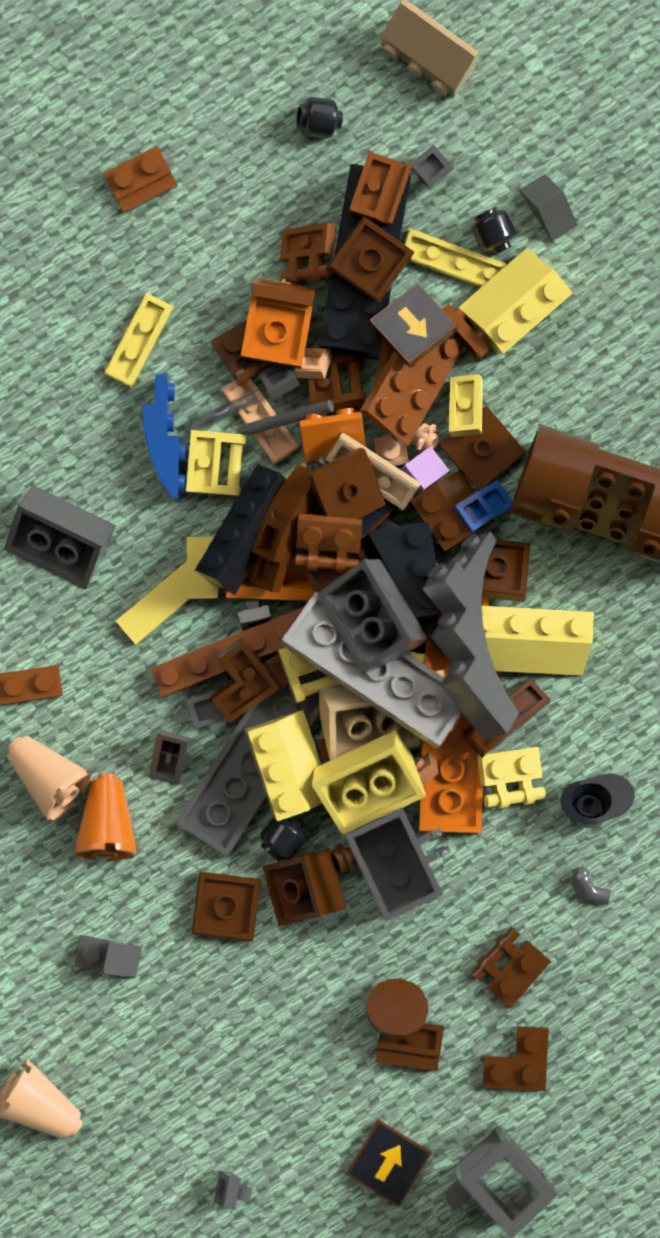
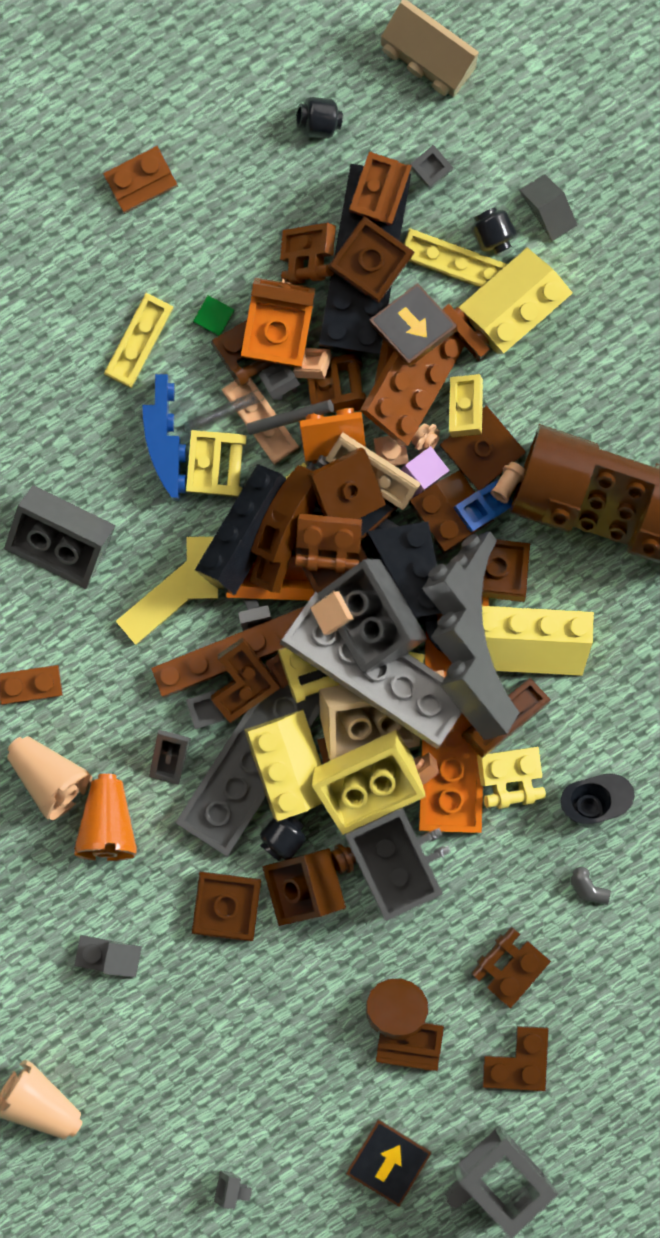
(213, 316): none -> green tile
(331, 613): none -> light nougat tile
(508, 482): none -> light nougat pin

